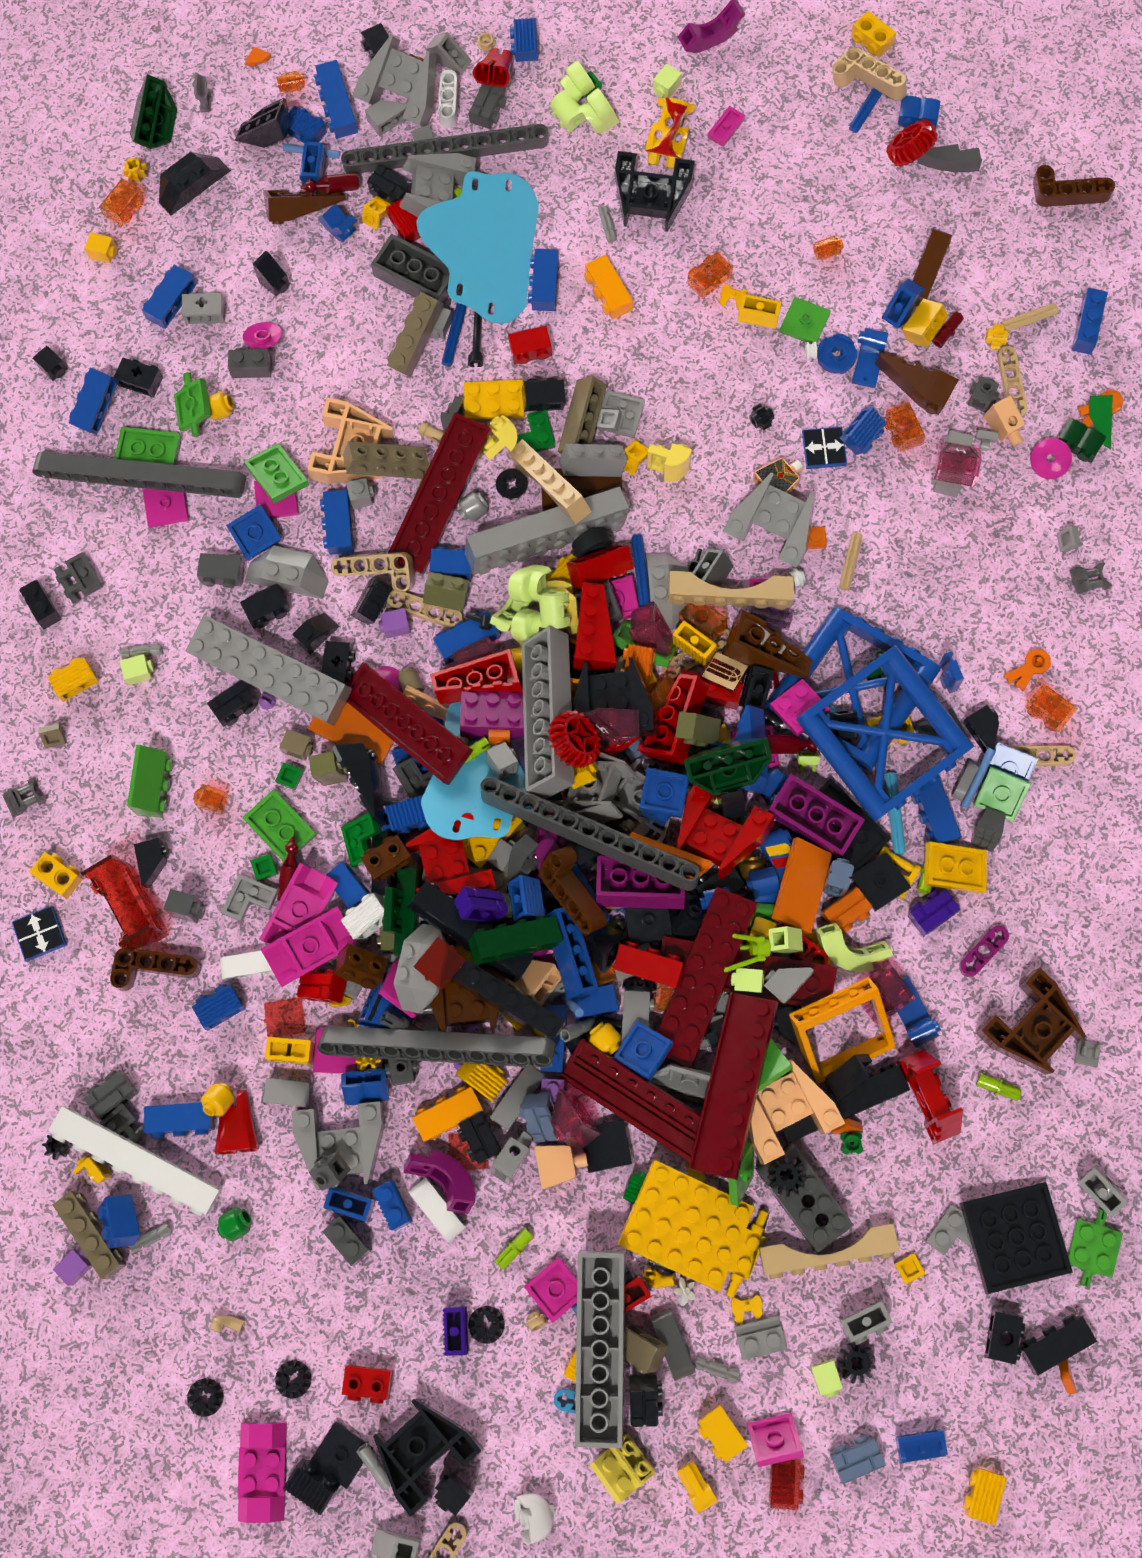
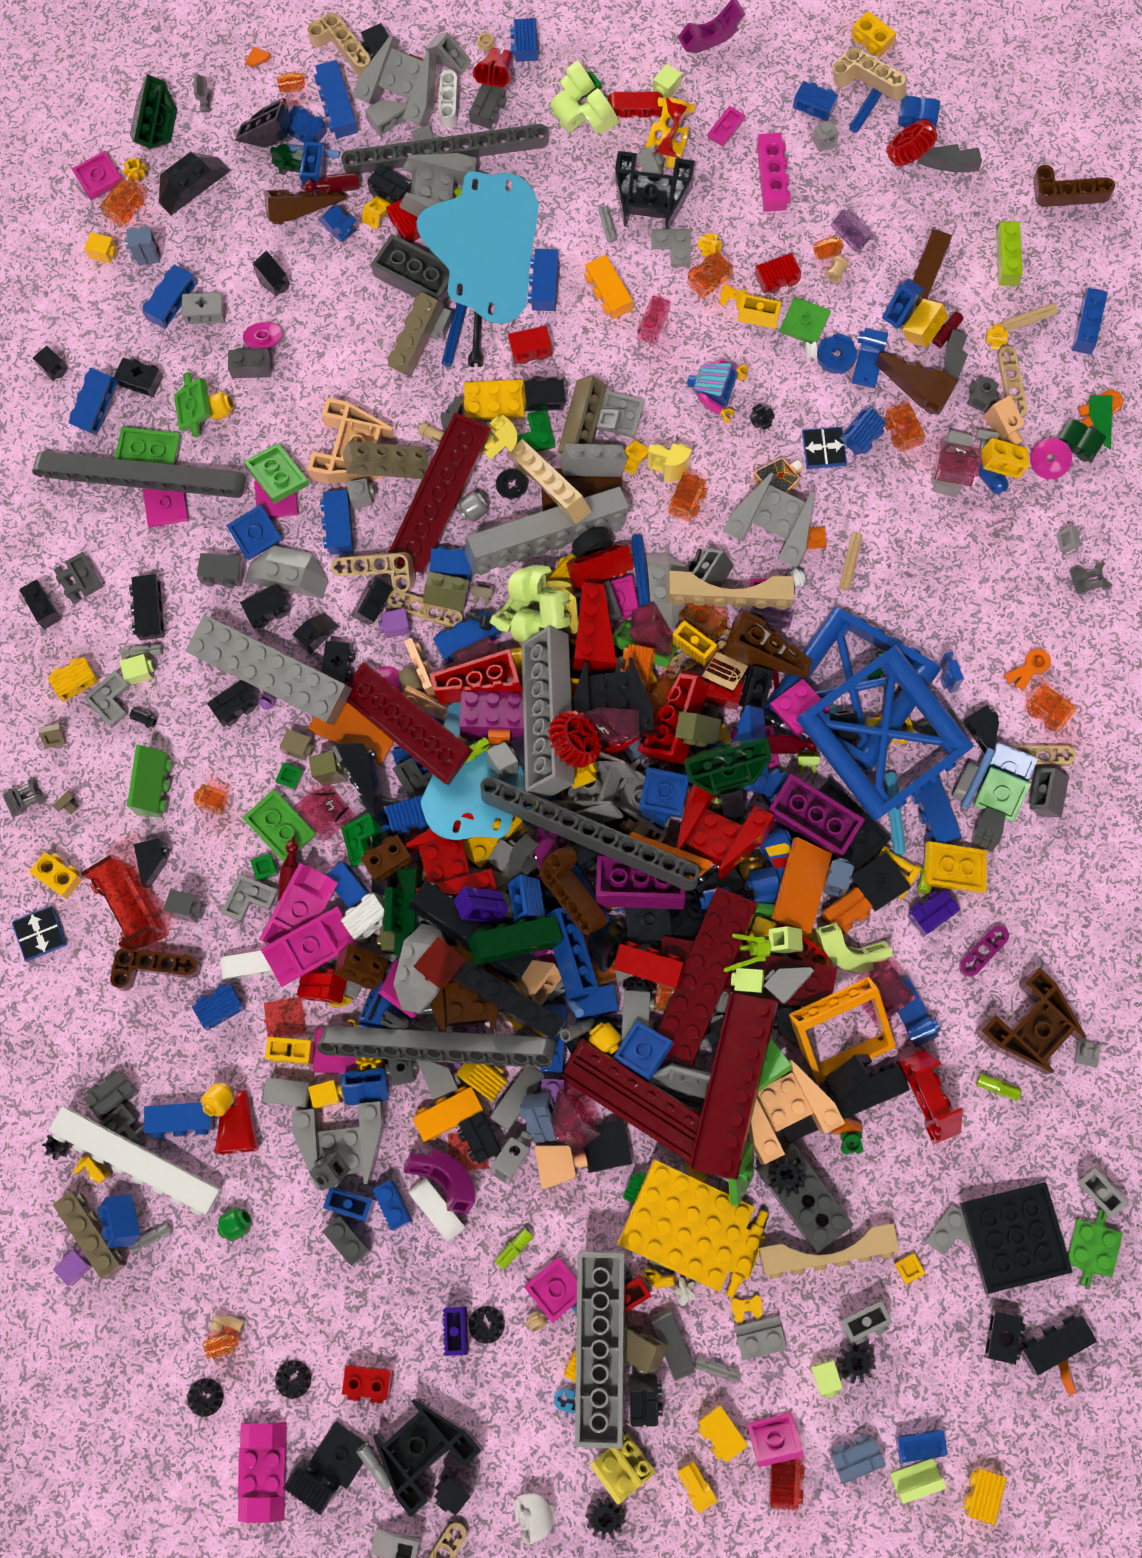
(64, 802): none -> dark tan tile
(97, 175): none -> dark pink plate
(103, 697): none -> light grey plate
(142, 245): none -> sand blue brick
(143, 717): none -> black pin
(146, 607): none -> black brick
(220, 1344): none -> clear orange brick
(285, 159): none -> dark green hips
(324, 812): none -> clear pink slope
(325, 1094): none -> yellow brick
(333, 29): none -> tan beam
(422, 666): none -> light nougat wing
(439, 1079): none -> light grey slope
(482, 590): none -> dark tan tile
(599, 1512): none -> black gear
(635, 104): none -> red beam
(650, 160): none -> light grey brick
(653, 320): none -> clear pink brick
(675, 239): none -> light grey plate
(687, 497): none -> clear orange brick
(709, 244): none -> yellow gear
(716, 384): none -> torso
(768, 145): none -> dark pink brick
(778, 273): none -> red brick
(815, 100): none -> blue brick
(823, 132): none -> light grey brick
(837, 268): none -> tan bush
(853, 229): none -> clear purple panel
(917, 1481): none -> yellowish green panel
(954, 358): none -> dark grey slope
(995, 482): none -> blue piece
(1005, 458): none -> yellow brick
(1009, 253): none -> lime brick
(1049, 792): none -> dark grey brick

